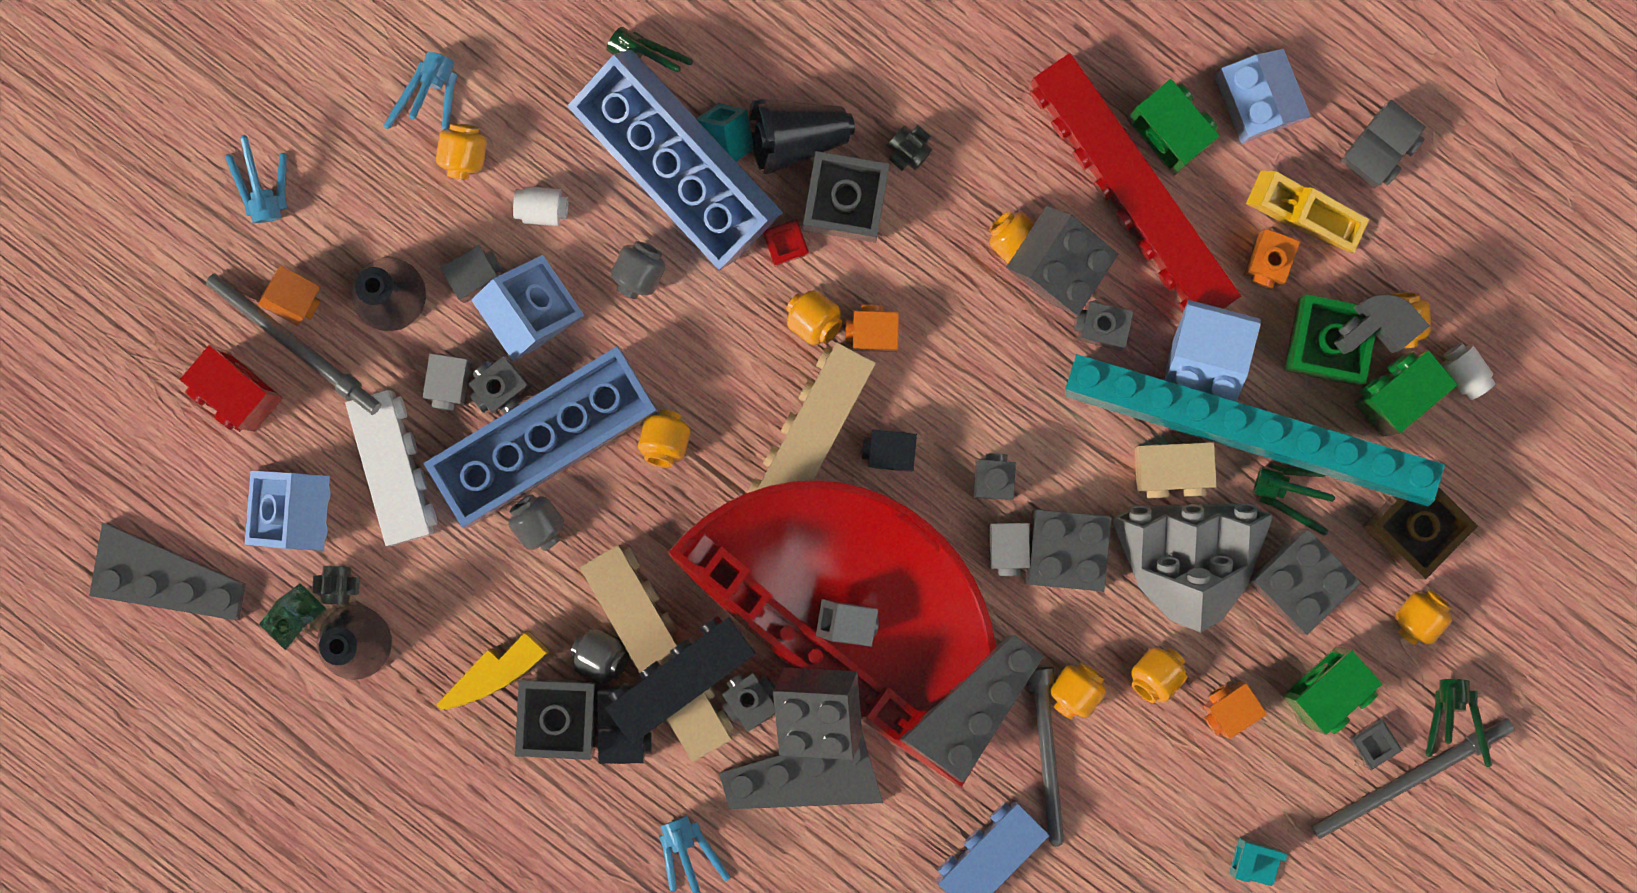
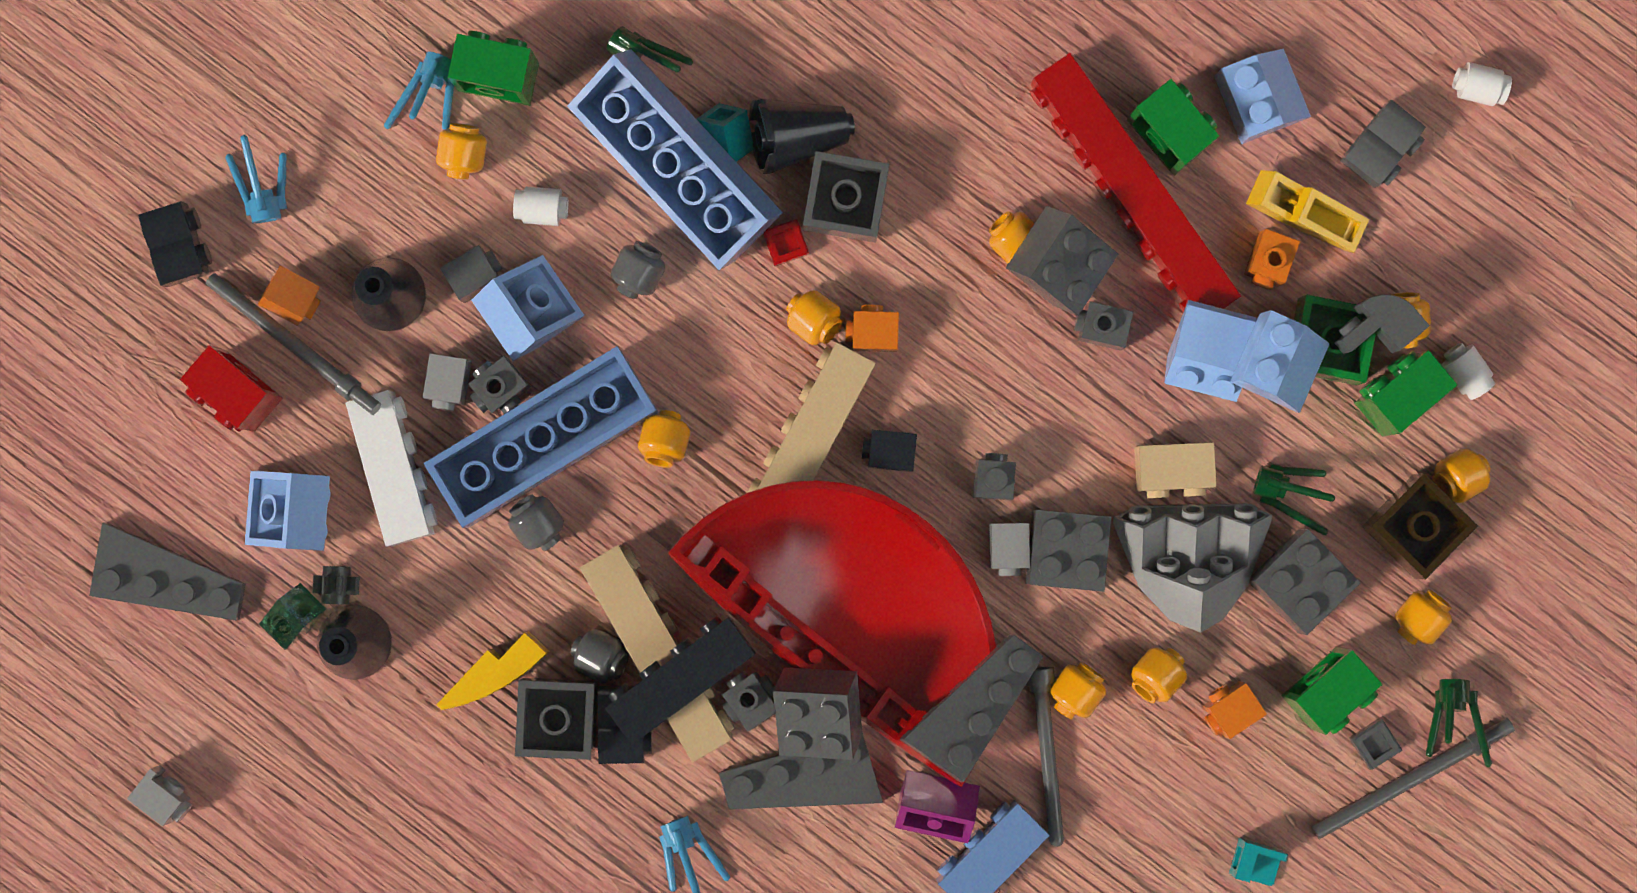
(161, 797): none -> light grey brick
(175, 244): none -> black brick
(493, 68): none -> green brick
(847, 622): dark grey brick -> none
(909, 147): pearl dark grey gear -> none
(937, 807): none -> magenta brick
(1254, 430): teal brick -> none
(1280, 360): none -> light blue slope
(1462, 475): none -> light orange head
(1482, 84): none -> white brick

